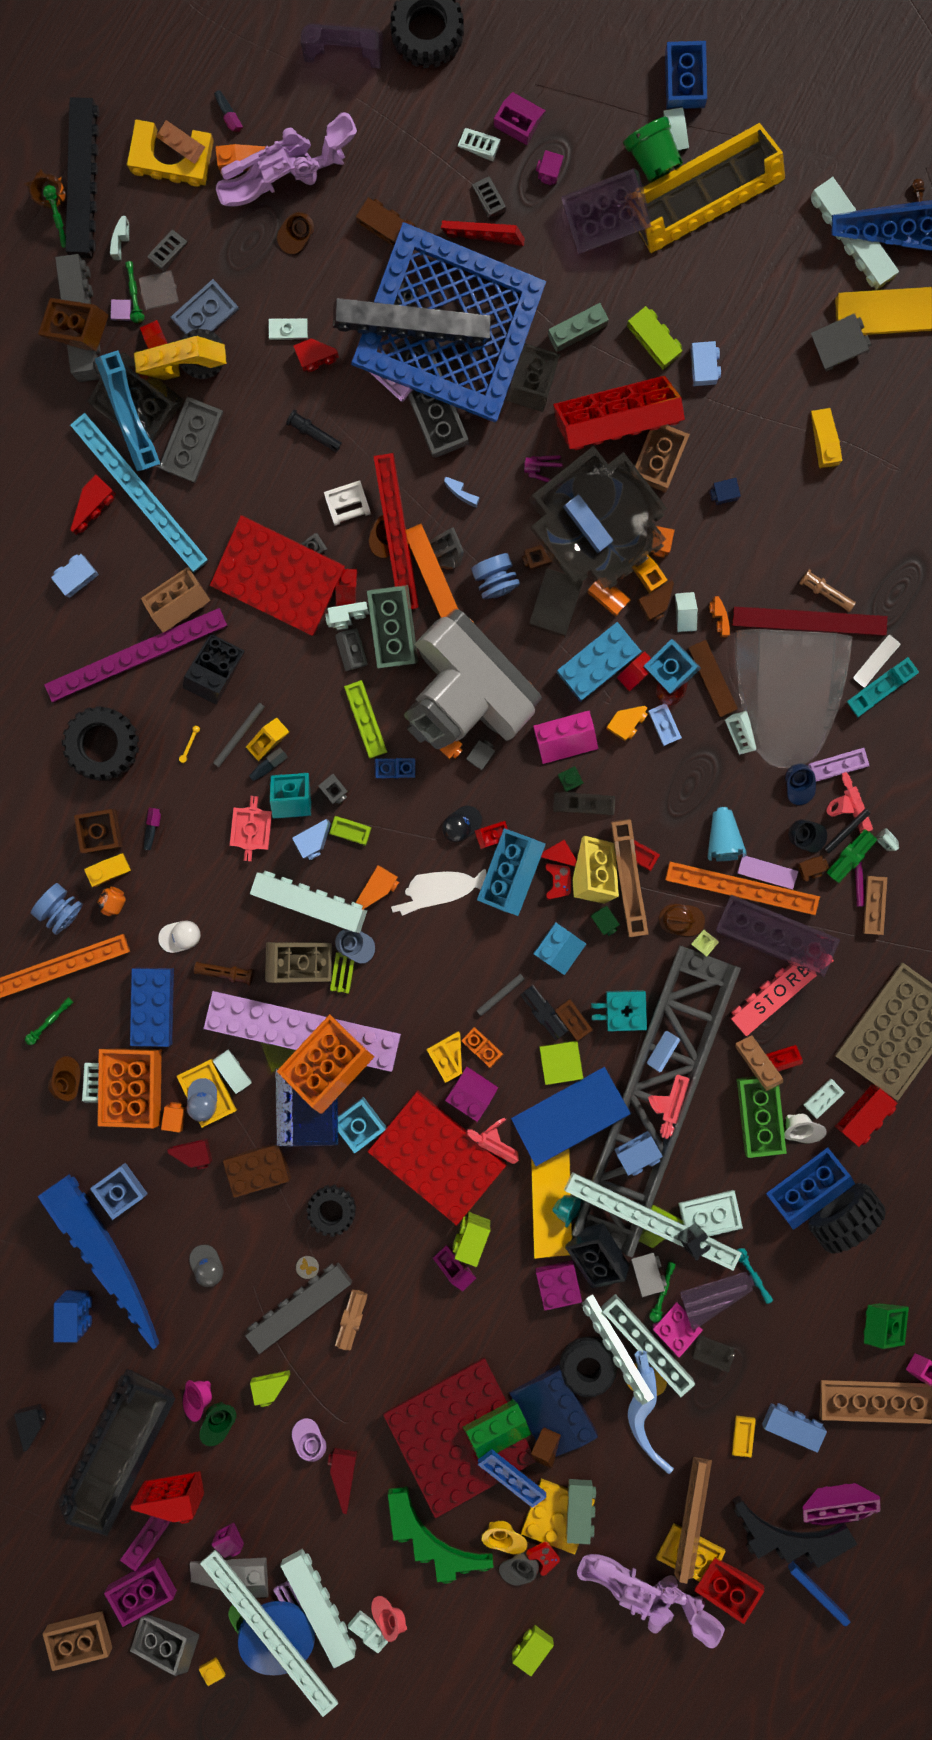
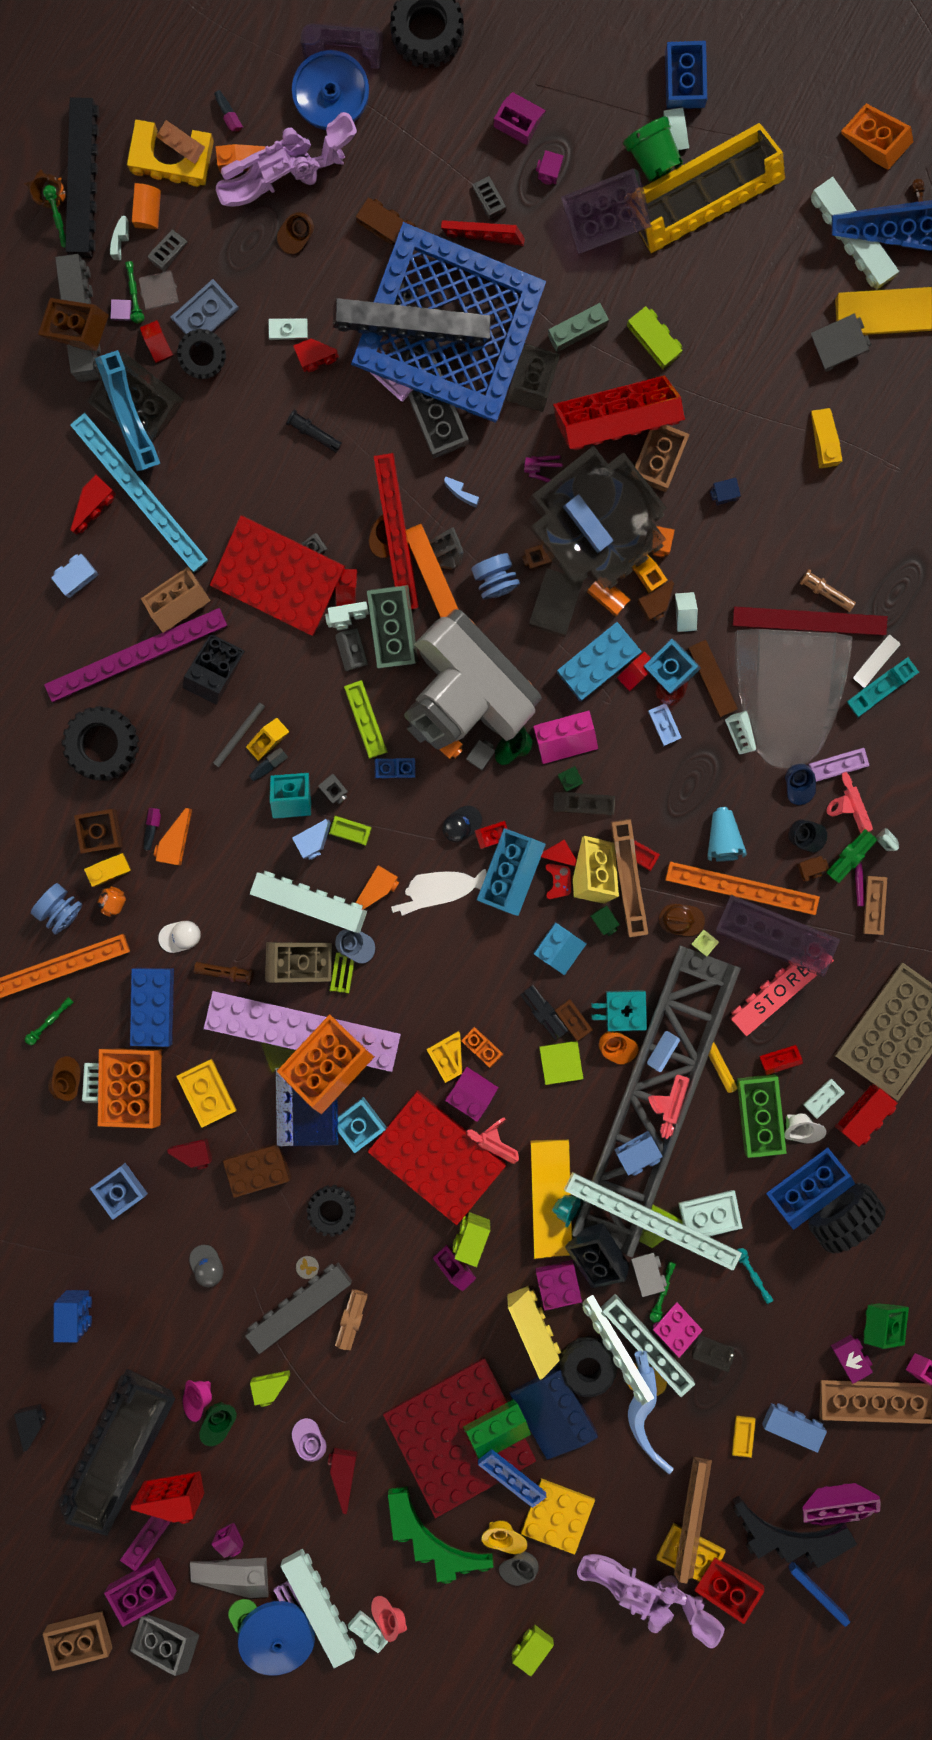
(75, 1216): blue wedge -> none
(146, 206): none -> orange brick
(164, 360): yellow arch -> none
(173, 843): none -> orange slope
(173, 1117): orange brick -> none
(183, 758): yellow hinge -> none
(191, 439): dark grey plate -> none
(202, 1099): sand blue cap -> none
(212, 1671): yellow plate -> none
(231, 1071): light aqua slope -> none
(251, 828): coral plate -> none
(269, 1633): light aqua plate -> none
(325, 74): none -> blue dish
(344, 497): white plate -> none
(490, 155): light aqua slope -> none
(502, 993): dark grey bar -> none
(516, 747): none -> dark green piece
(533, 1330): none -> light yellow slope
(546, 1447): reddish brown slope -> none
(546, 1556): red piece -> none
(570, 1116): blue piece -> none
(580, 1511): sand green brick -> none
(618, 1047): none -> orange cap
(624, 722): light orange slope -> none
(691, 1240): black hinge -> none
(704, 363): light blue brick -> none
(713, 1298): clear purple slope -> none
(718, 611): orange slope -> none
(722, 1069): none -> yellow axle
(759, 1063): medium nougat plate -> none
(767, 872): lavender tile -> none
(847, 830): black bar -> none
(851, 1358): none -> magenta brick
(878, 135): none -> orange slope

